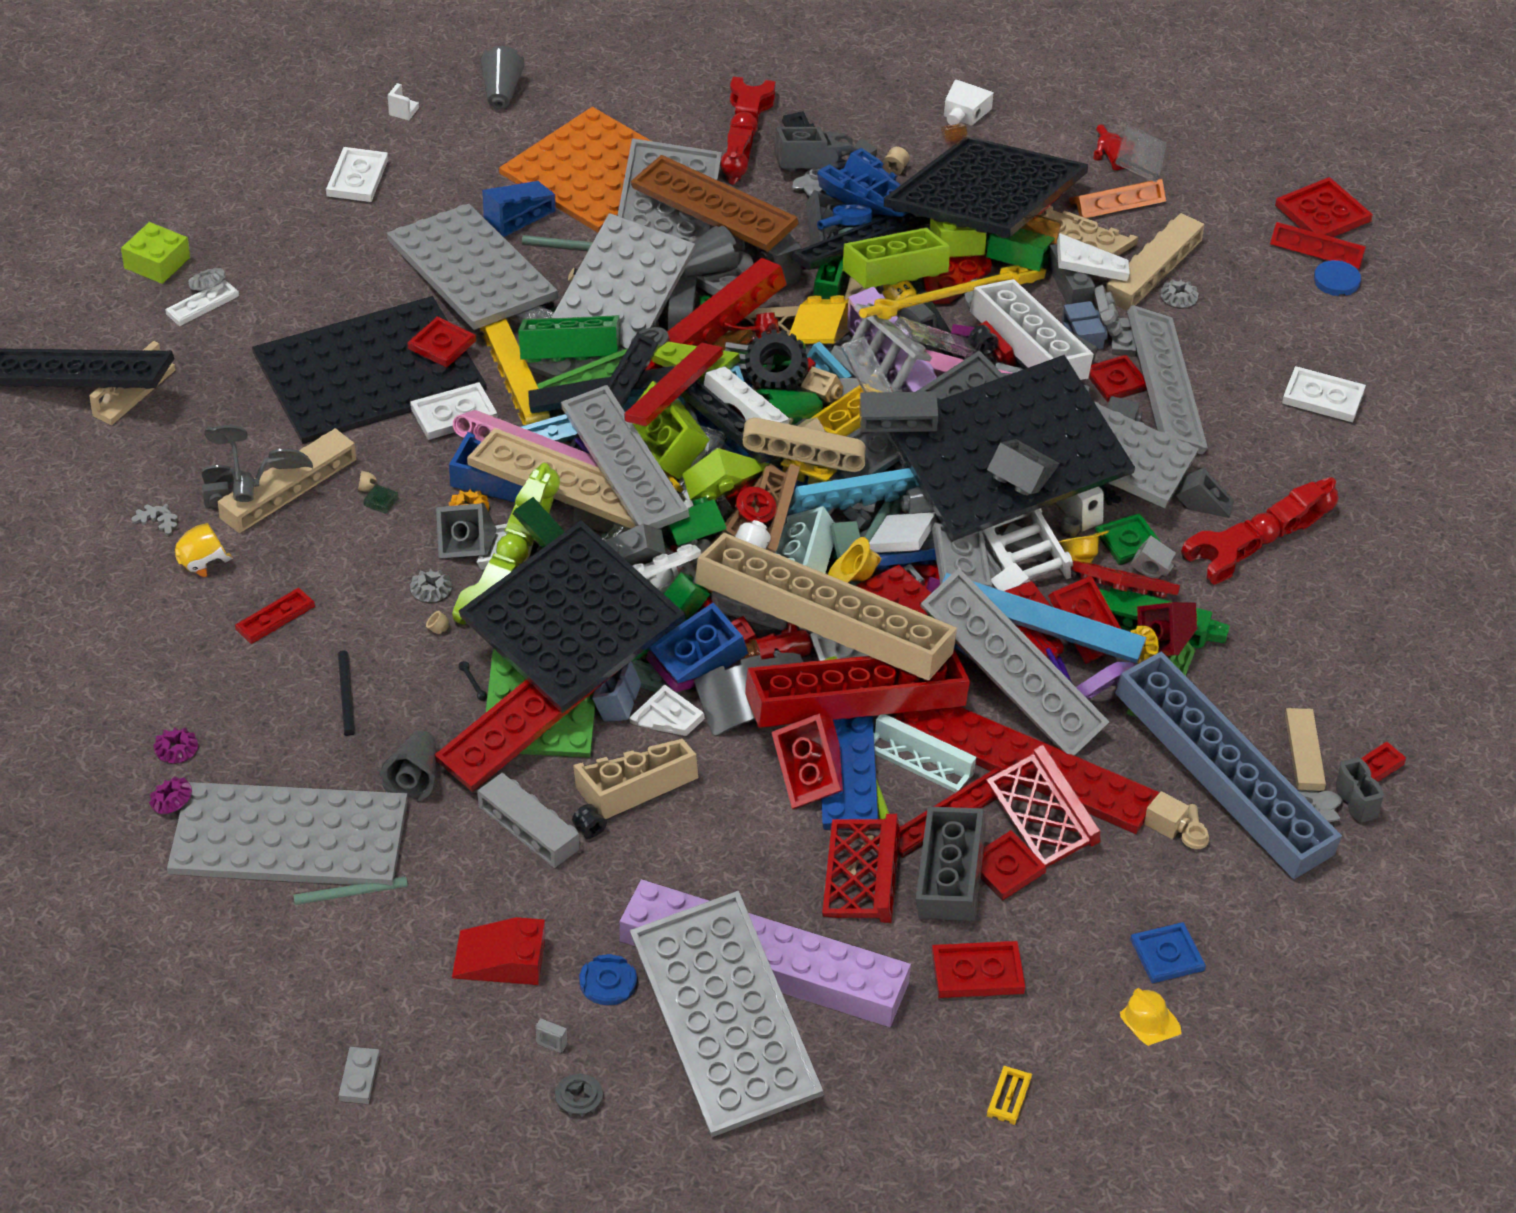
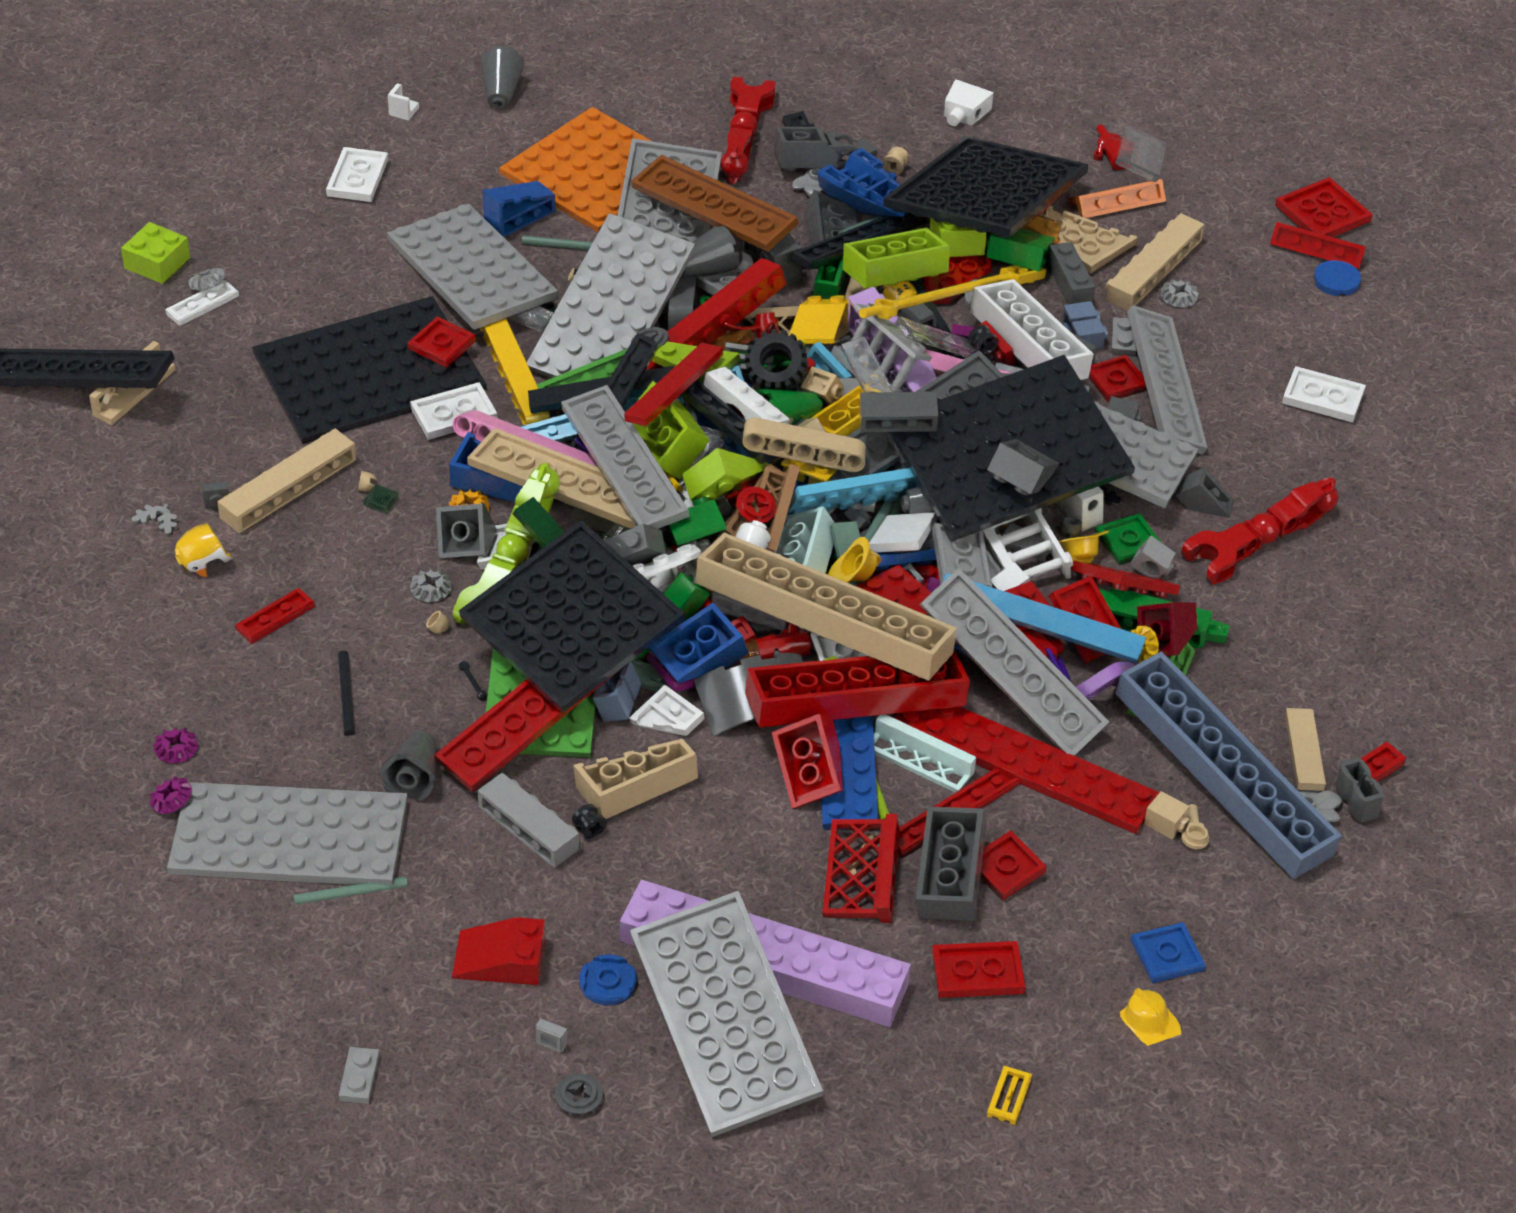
(243, 481): dark grey plant -> none
(569, 338): green slope -> none
(847, 215): blue piece -> none
(954, 132): clear orange plate -> none
(1064, 795): fence -> none
(1088, 259): white wing -> none
(1108, 311): light grey hinge -> none

